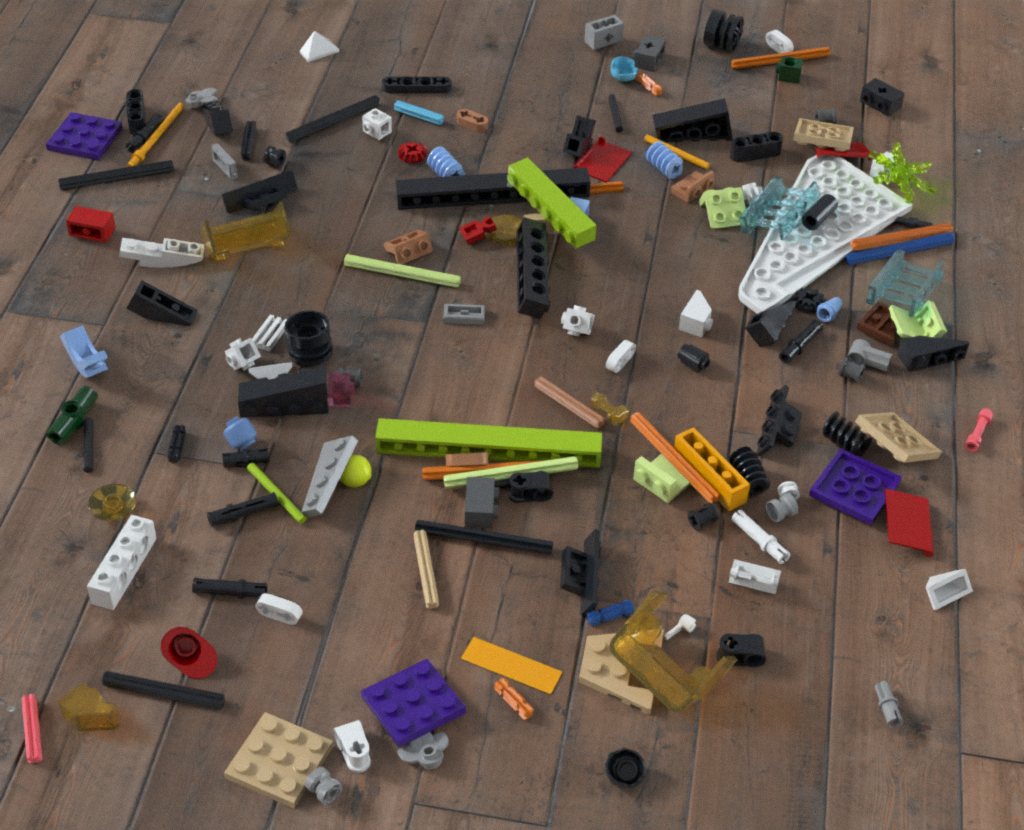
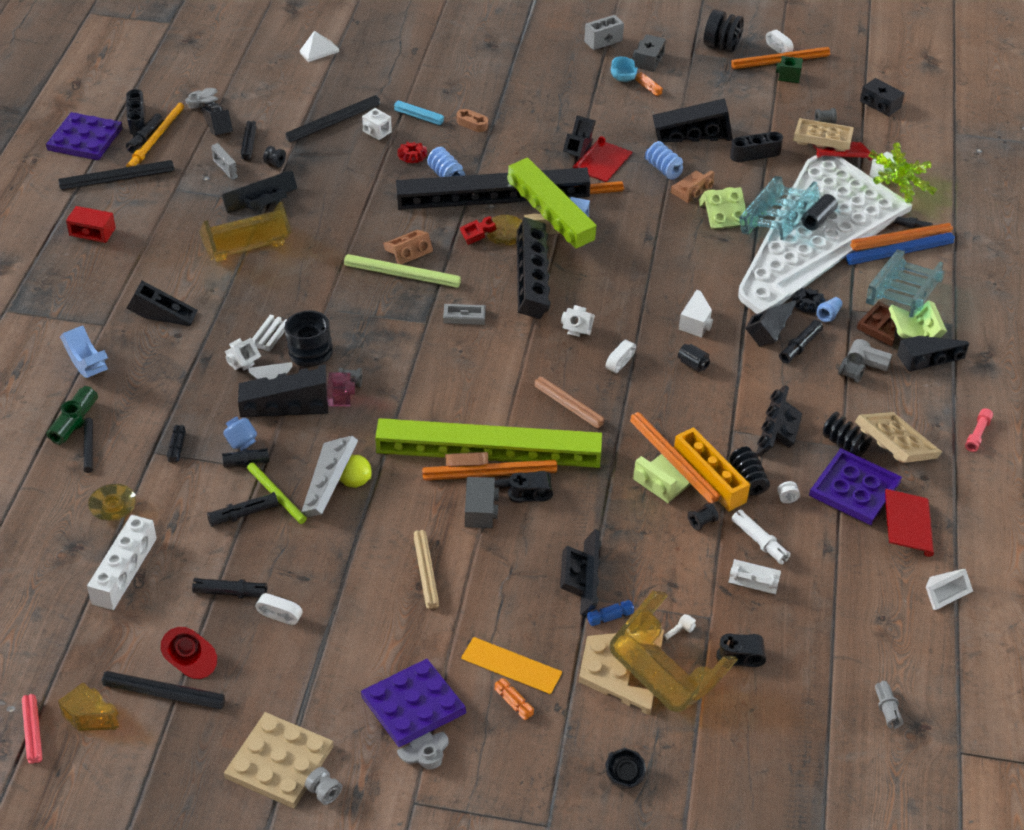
(169, 254): white slope -> none
(353, 745): white piece -> none
(416, 84): black beam -> none
(485, 537): black axle -> none
(505, 473): yellowish green axle -> none
(615, 113): black bar -> none
(615, 414): clear yellow bar -> none
(684, 155): light orange bar -> none
(750, 192): white gear -> none
(779, 509): light grey wheel -> none

